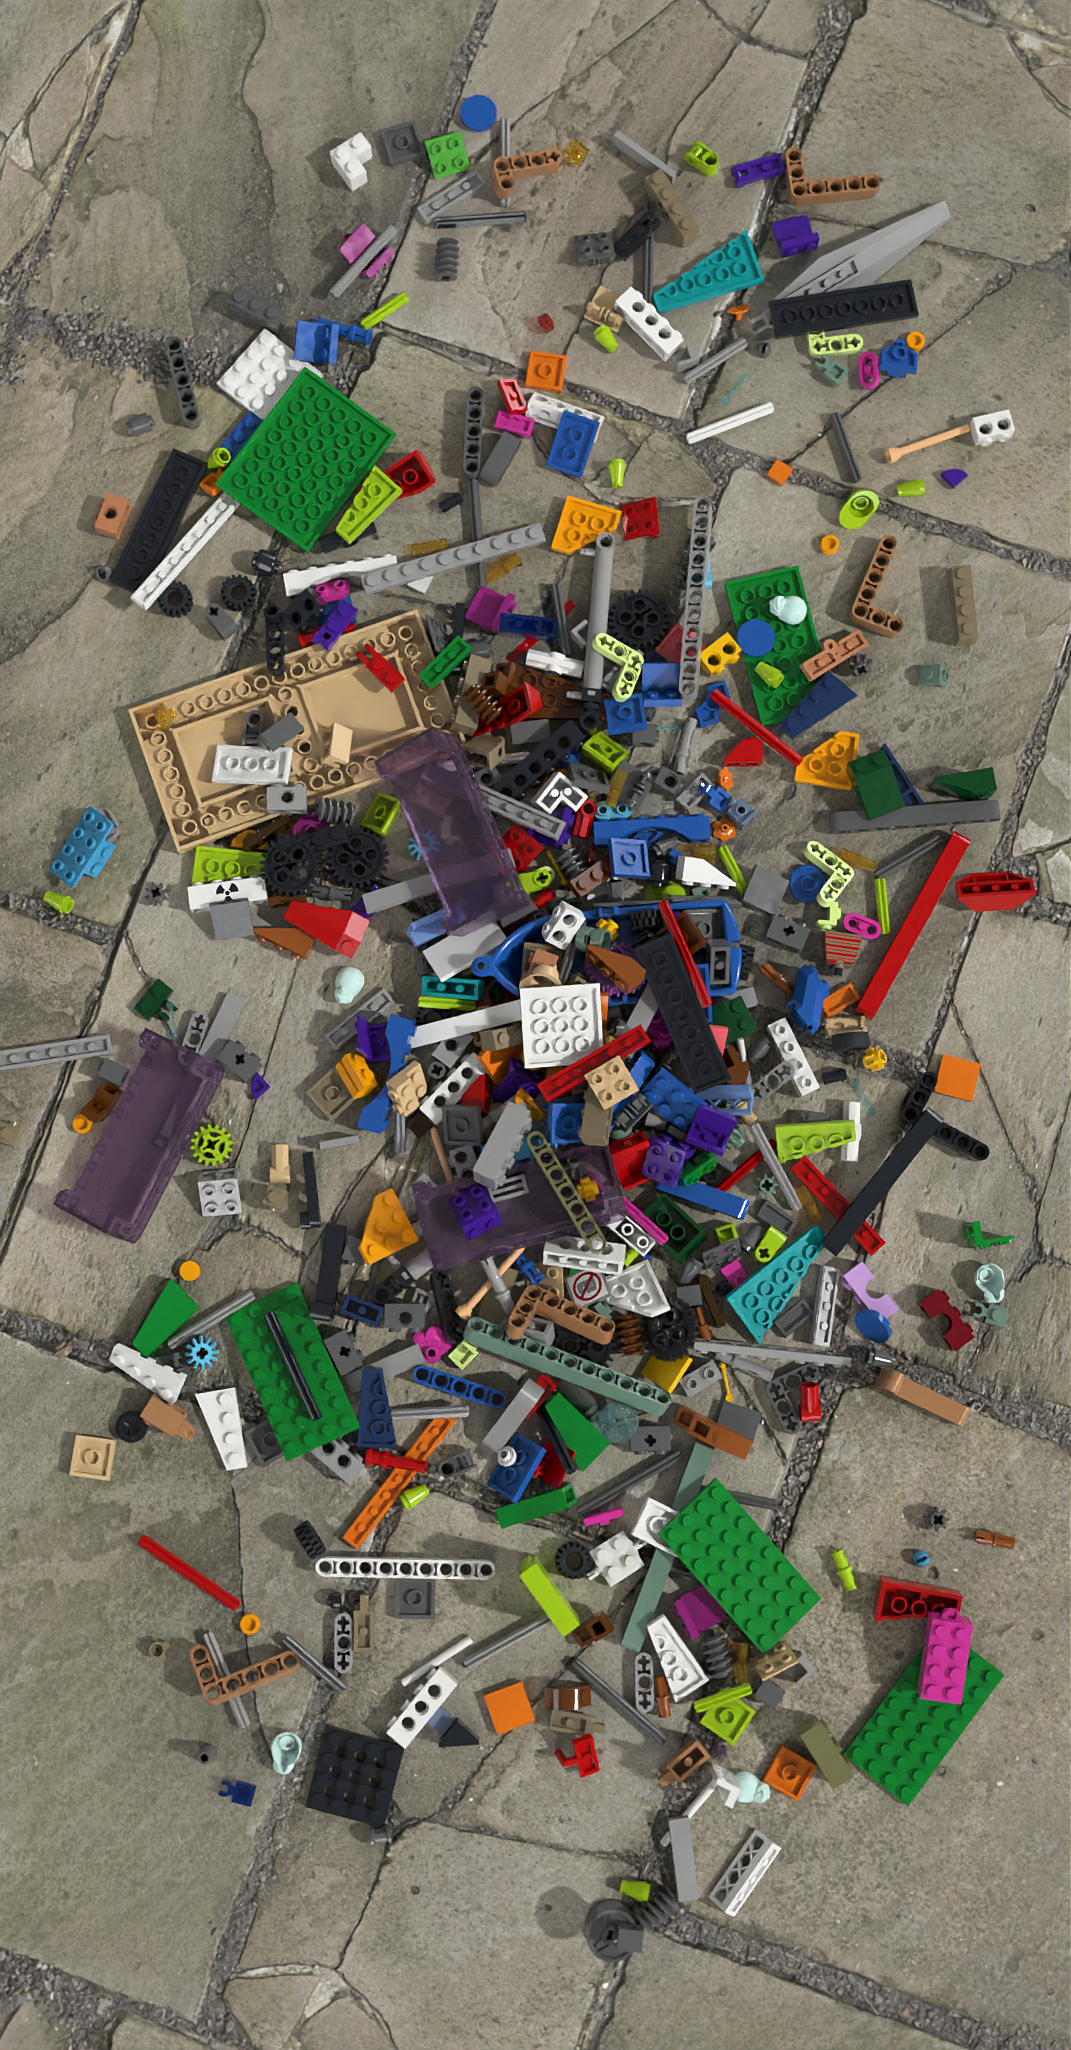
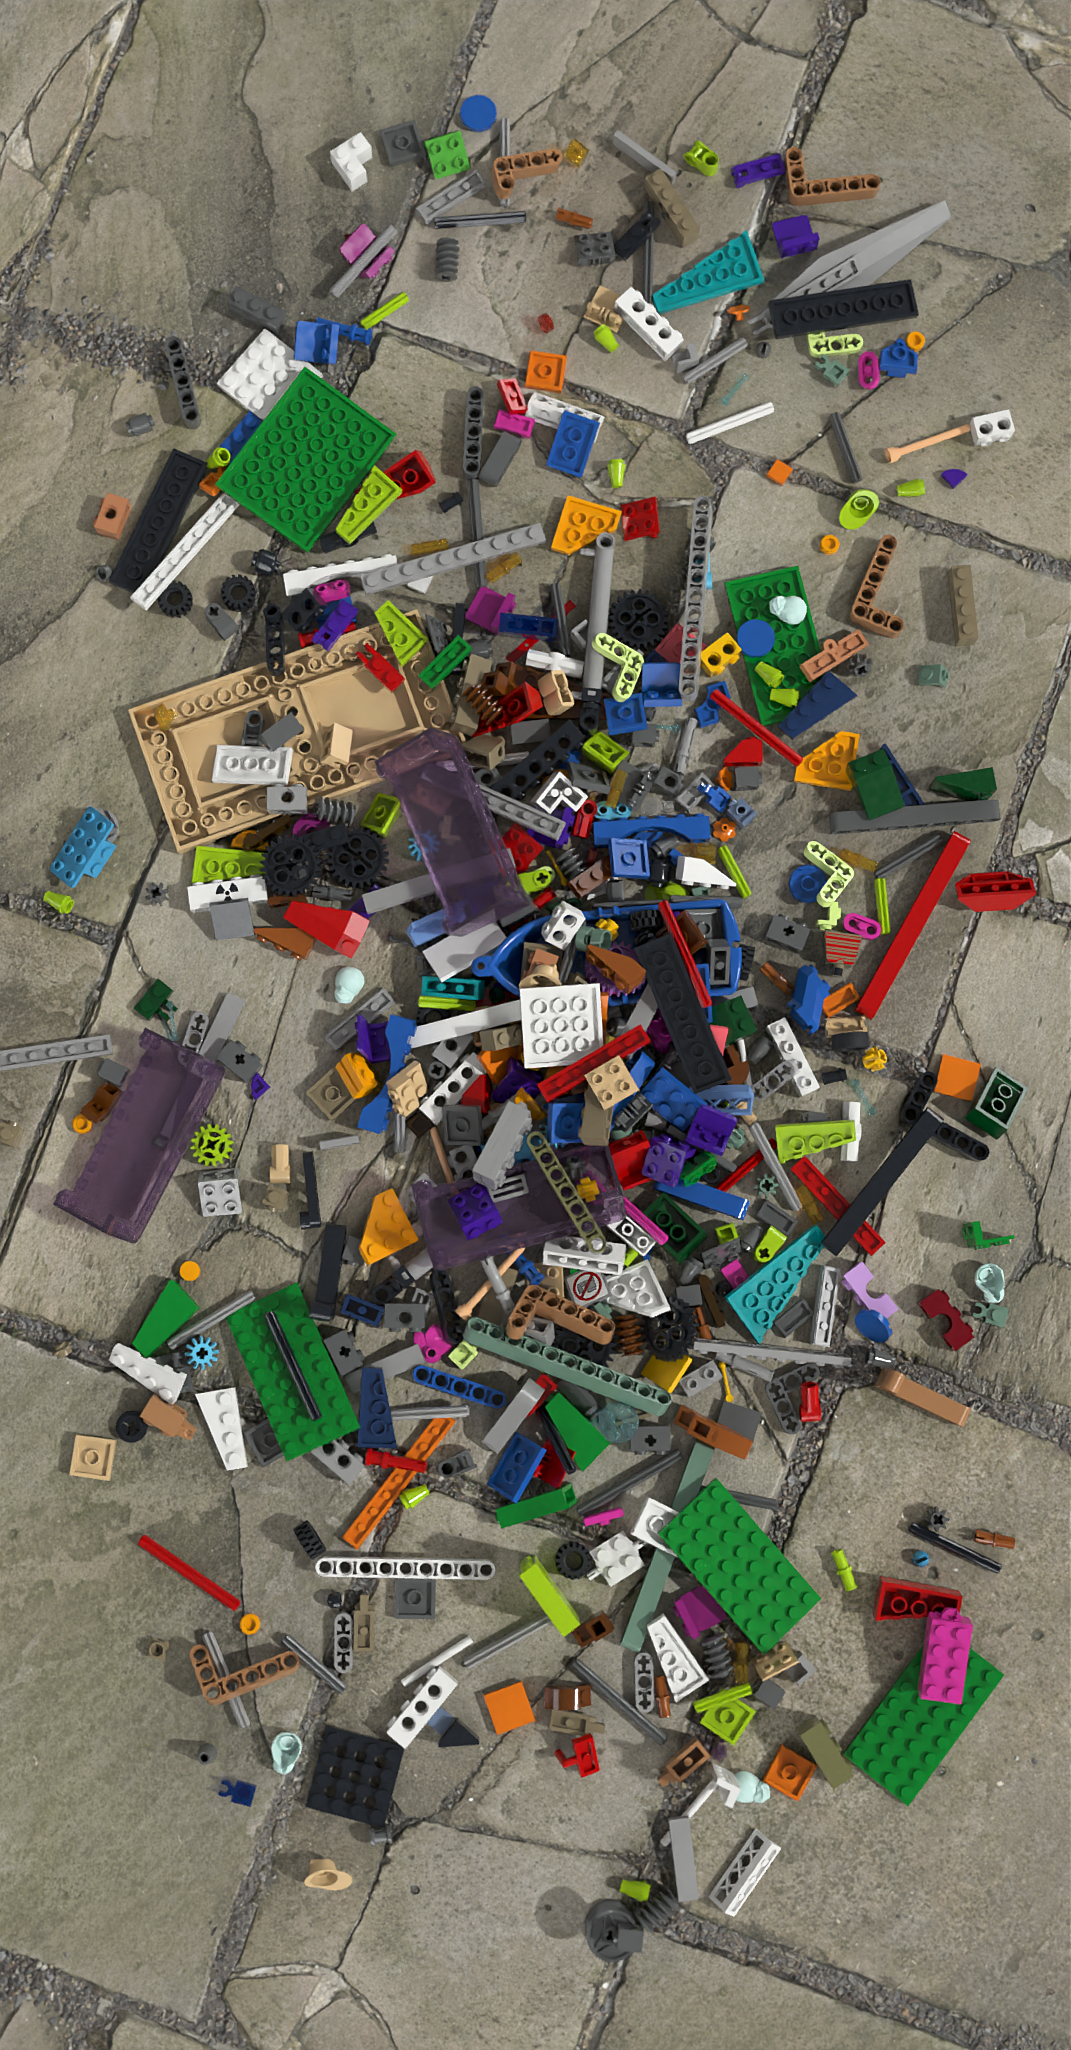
(325, 1875): none -> tan piece
(400, 632): none -> lime wing
(507, 1456): white plate -> none
(555, 692): none -> tan brick
(574, 218): none -> dark orange axle
(747, 779): none -> dark grey brick
(764, 890): tile -> none
(785, 696): none -> lime cone
(955, 1548): none -> black axle
(996, 1103): none -> dark green slope

